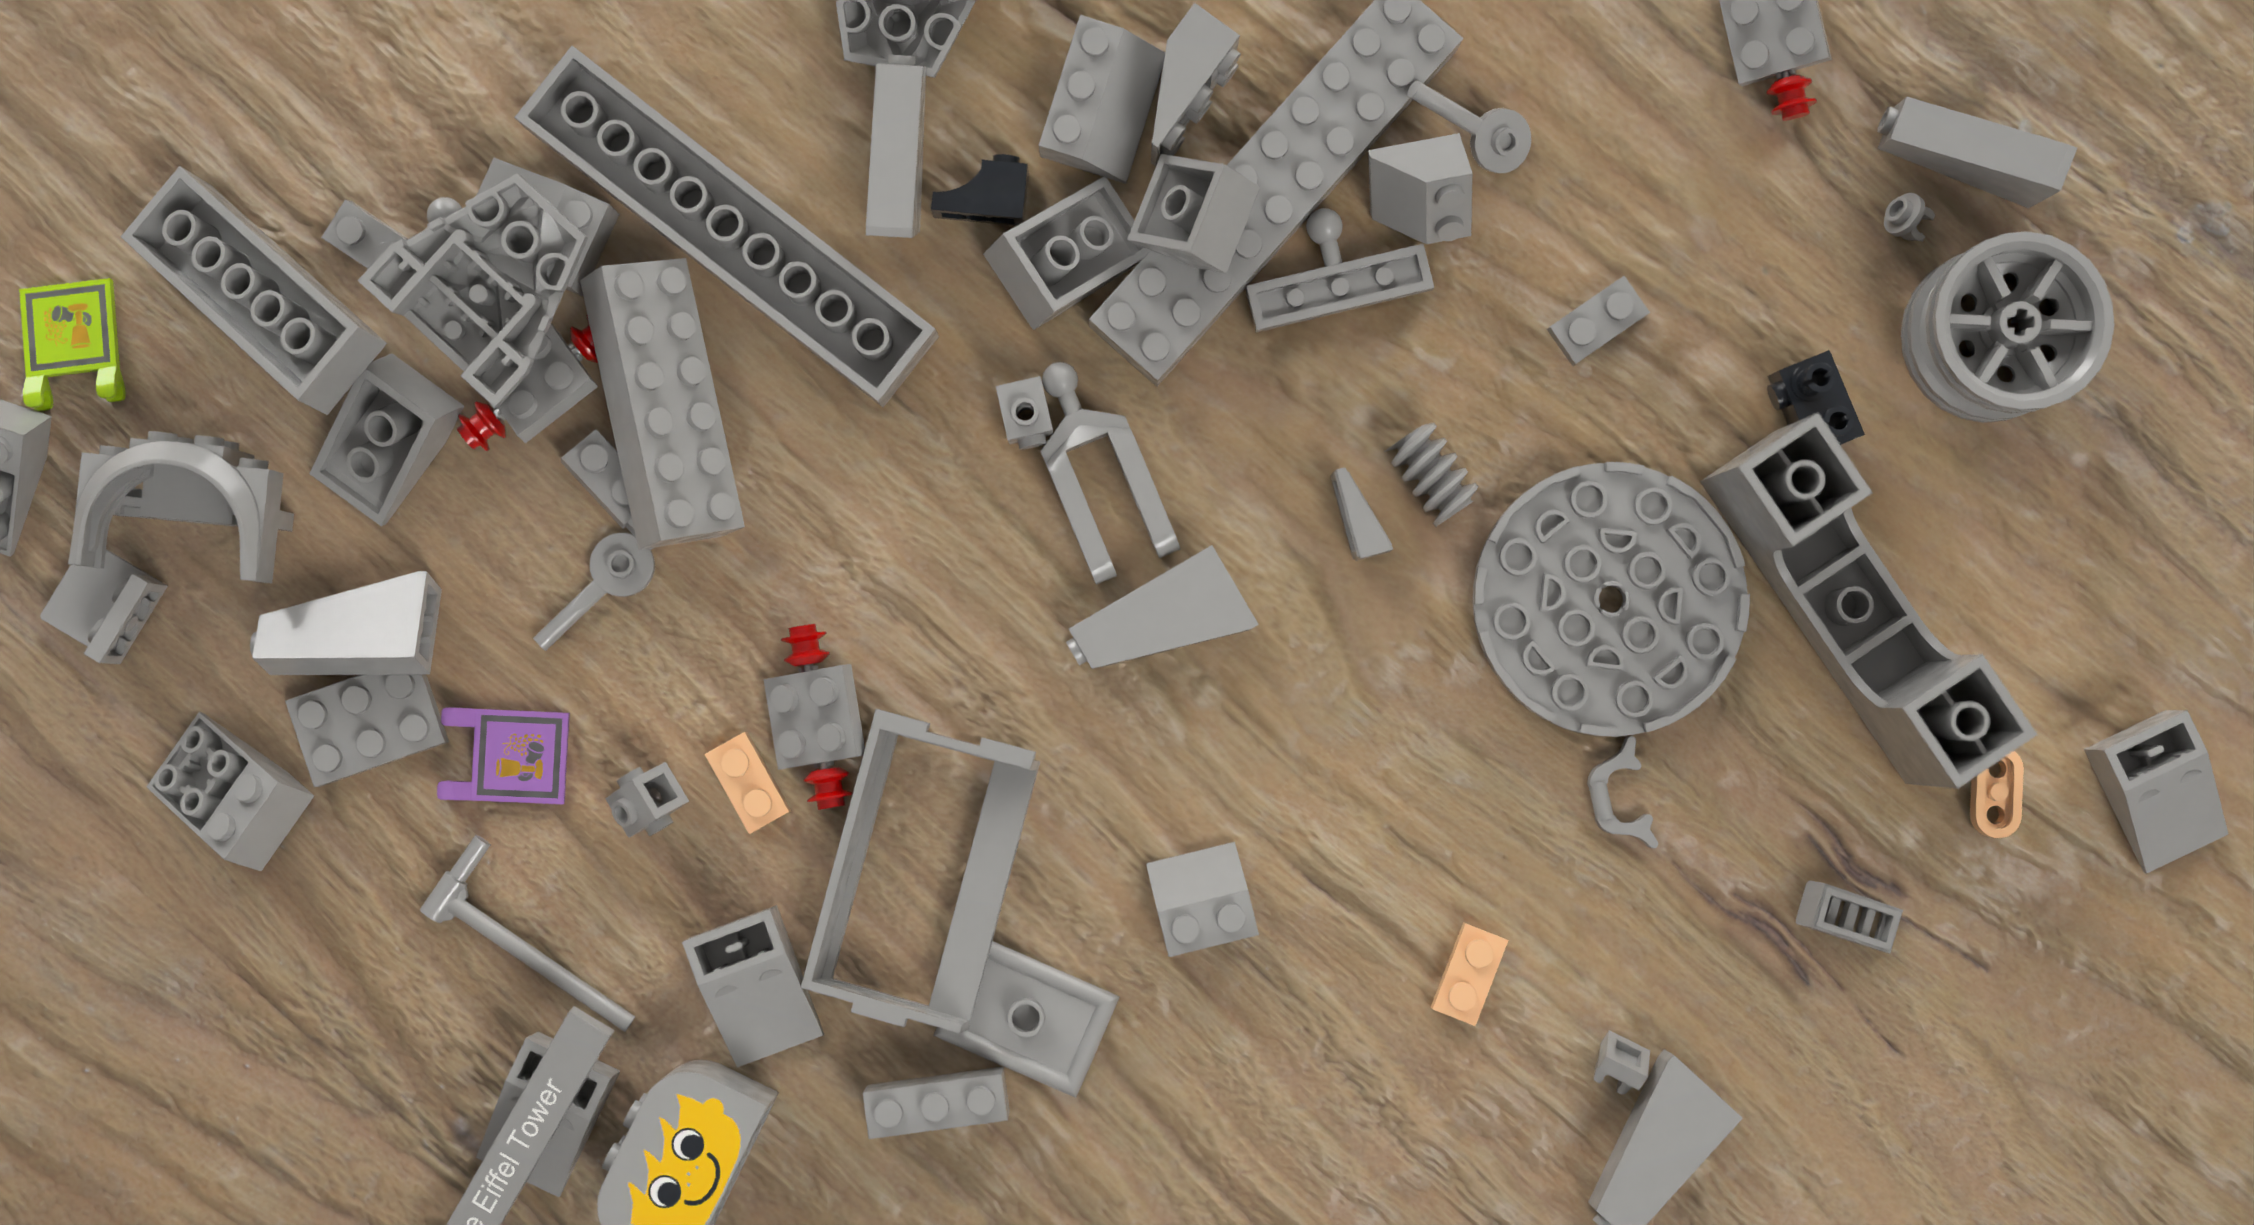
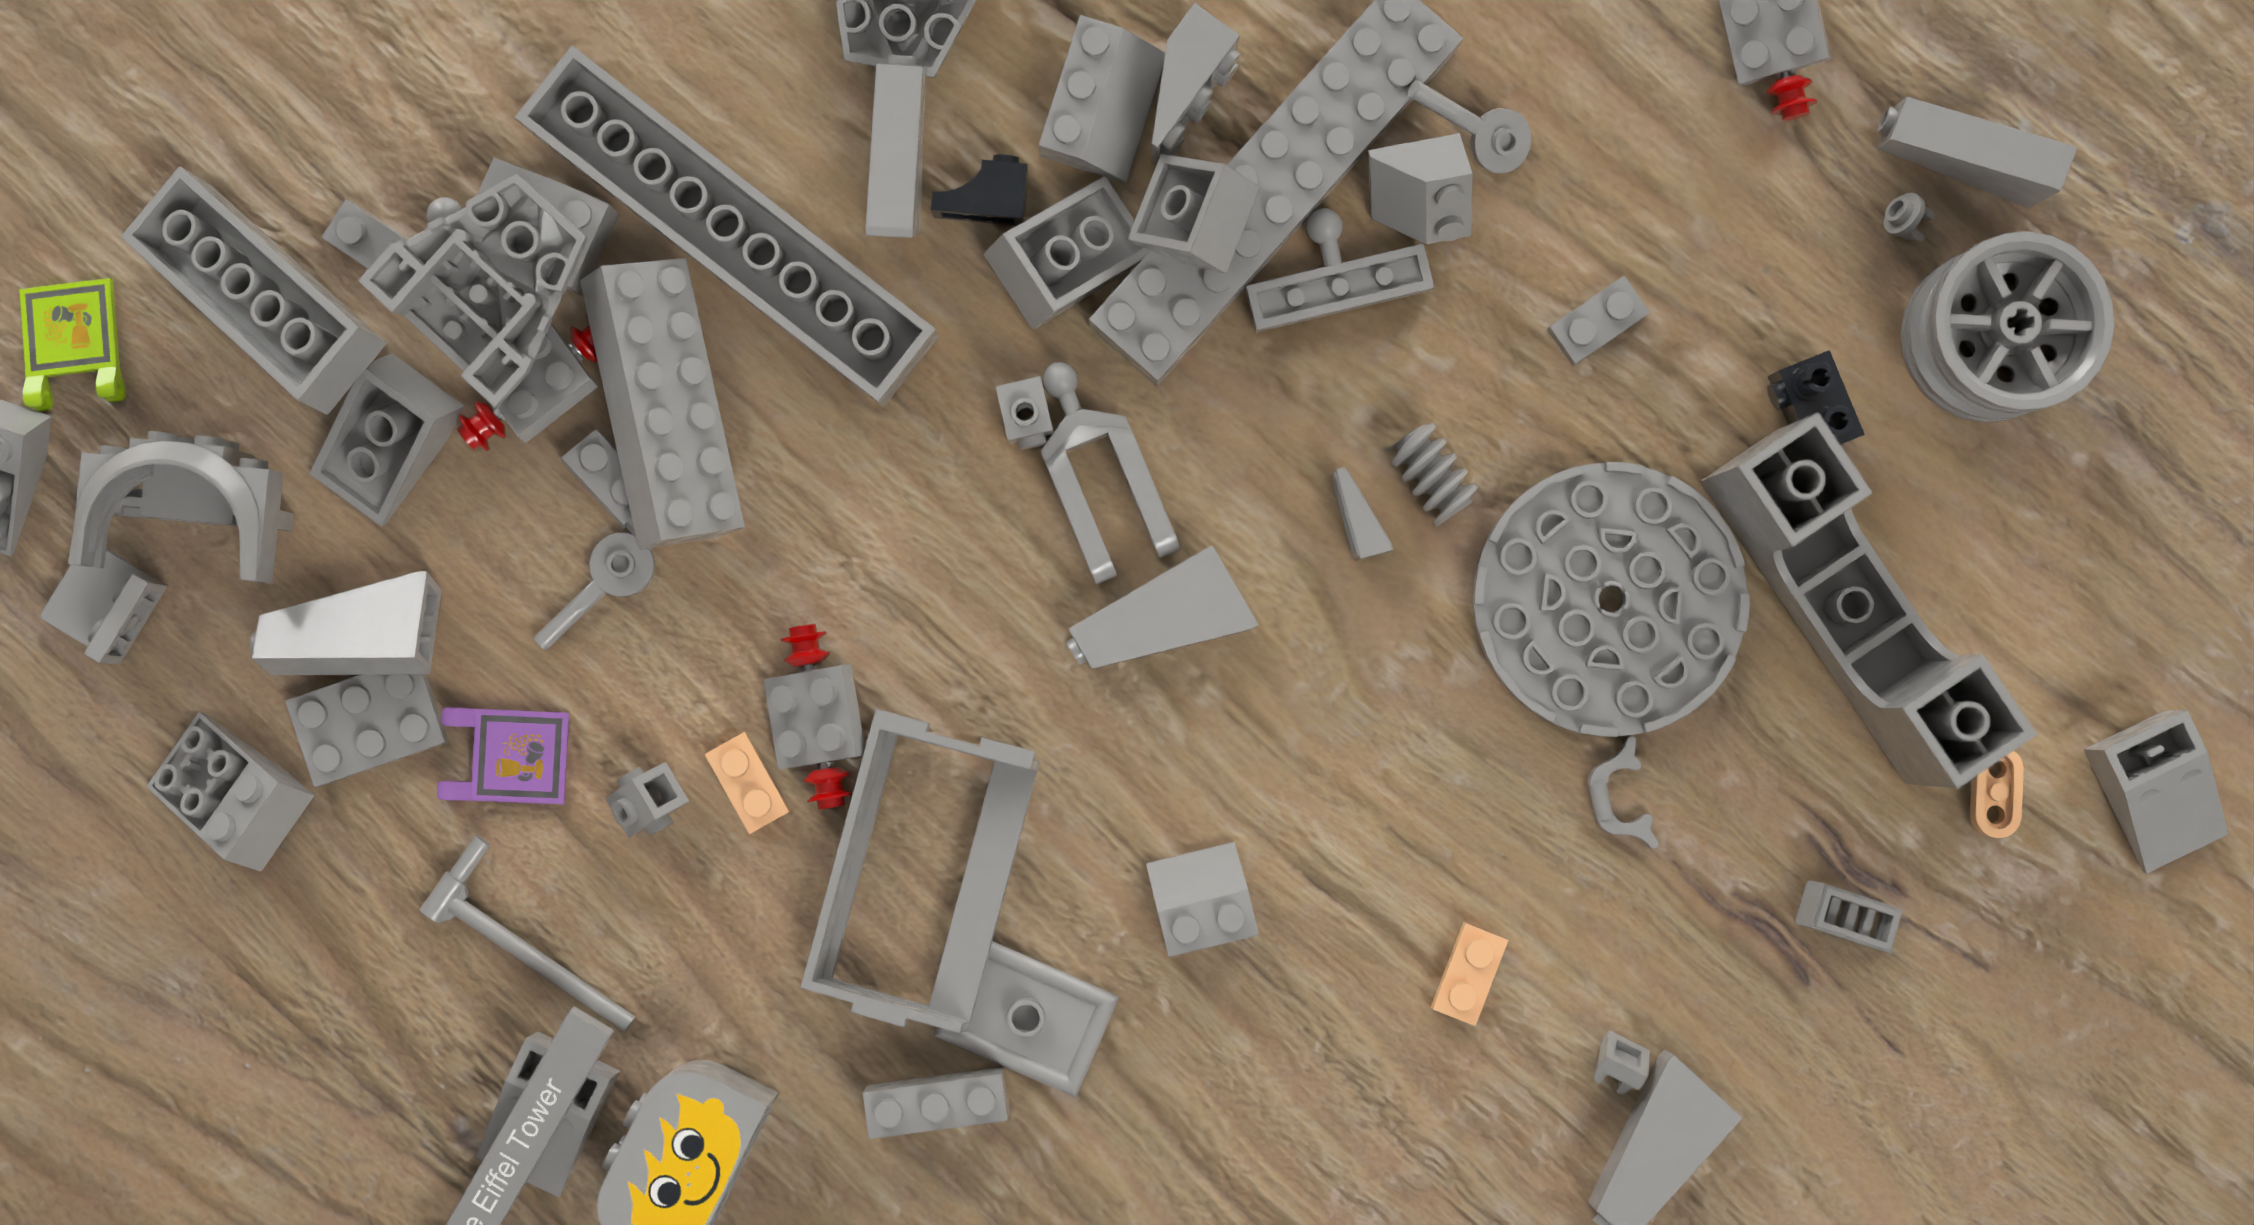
(753, 986): light grey slope -> none

